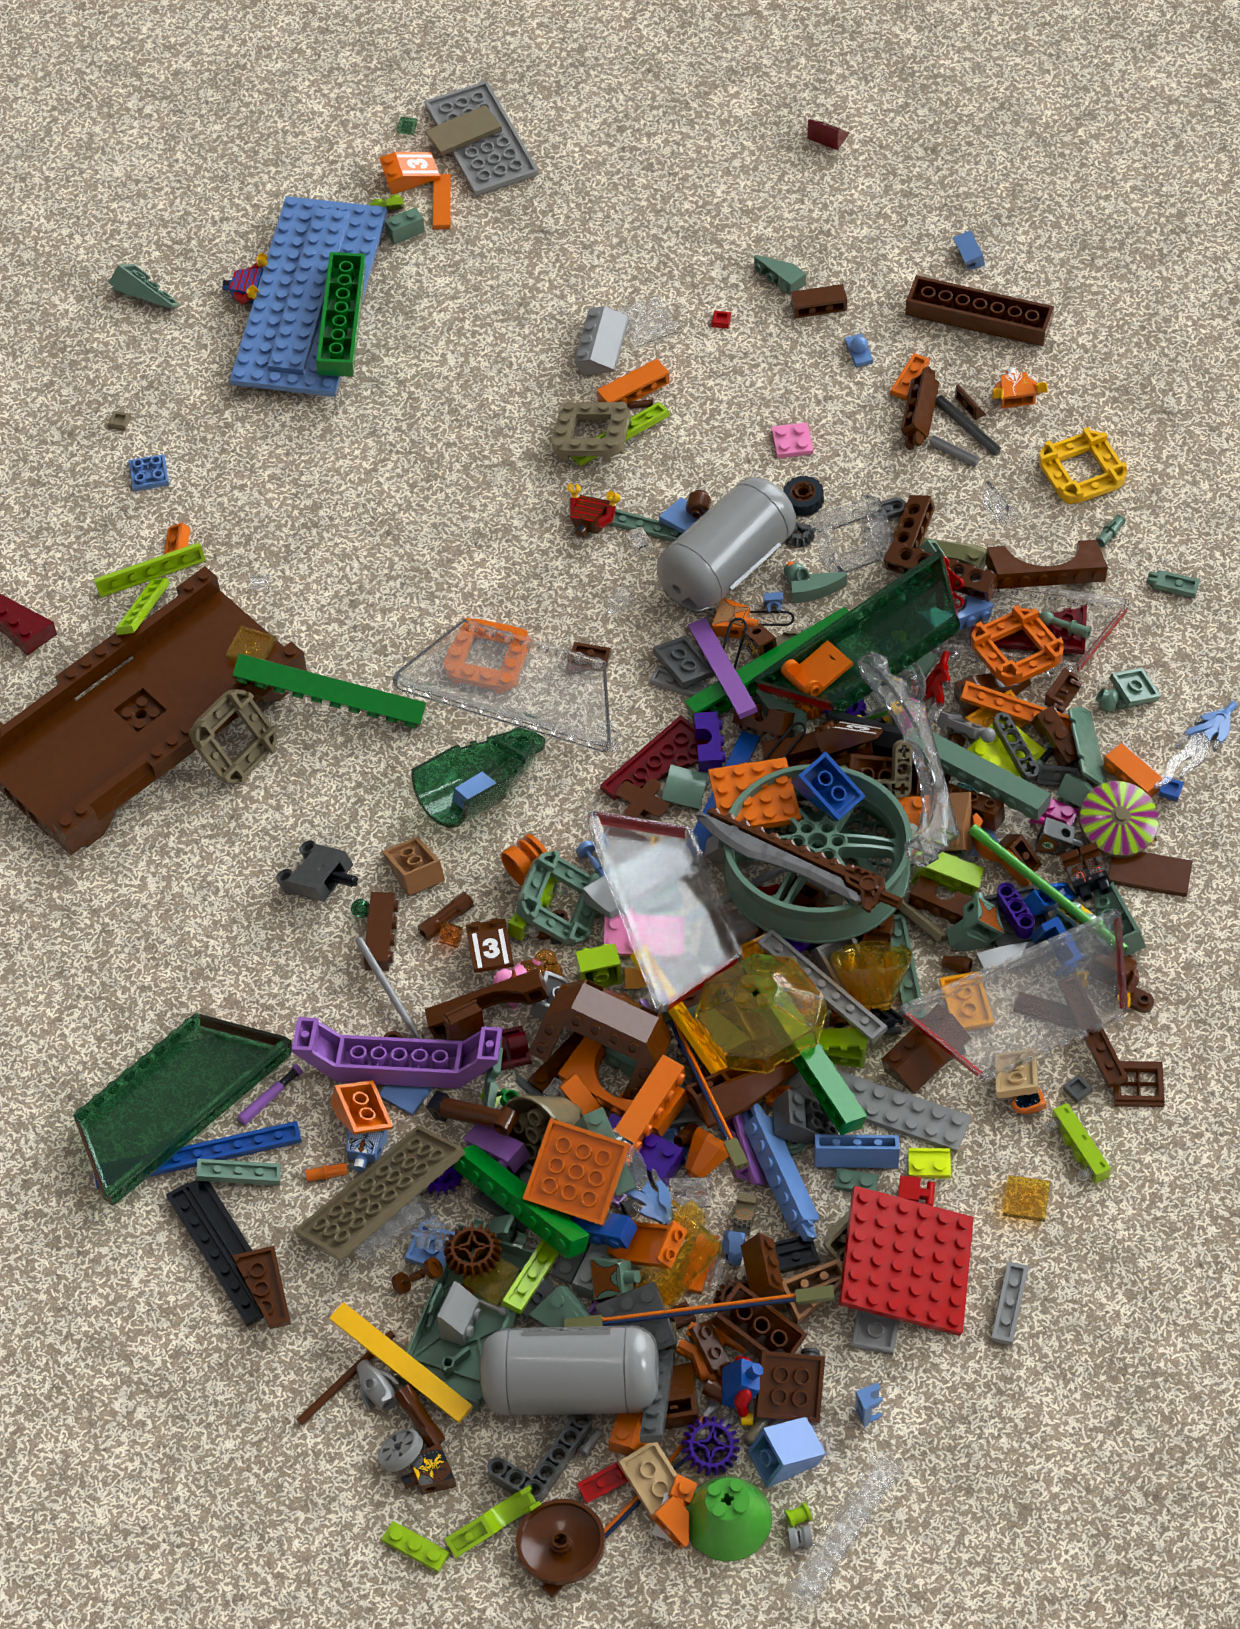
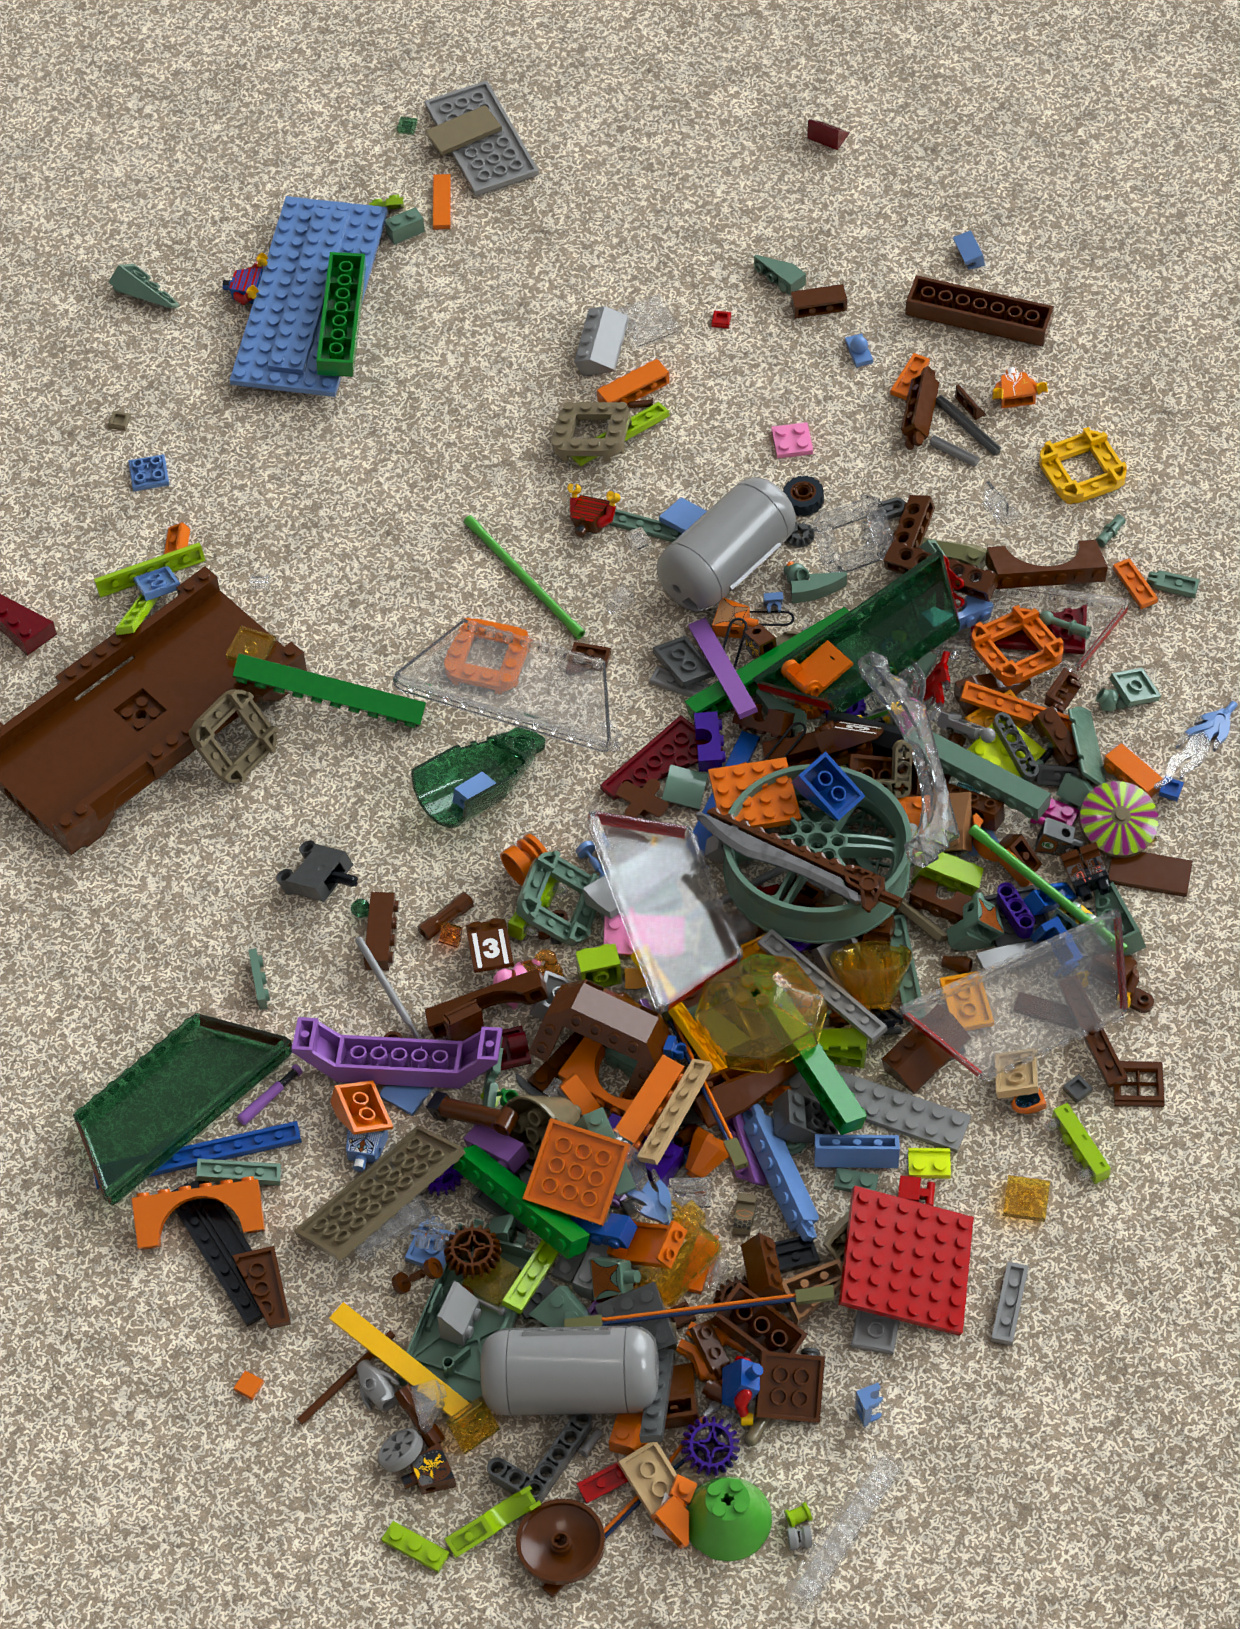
(153, 1210): none -> orange arch
(156, 583): none -> medium blue tile
(248, 1385): none -> orange tile
(259, 978): none -> sand green plate
(326, 1172): orange axle -> none
(408, 170): orange slope -> none
(414, 865): medium nougat slope -> none
(428, 1403): none -> clear slope
(472, 1425): none -> clear yellow plate
(570, 624): none -> bright green piece
(673, 1049): none -> blue tile
(674, 1111): none -> tan plate
(698, 503): reddish brown head -> none
(732, 1246): medium blue rock -> none
(785, 1451): slope -> none
(1135, 583): none -> orange plate

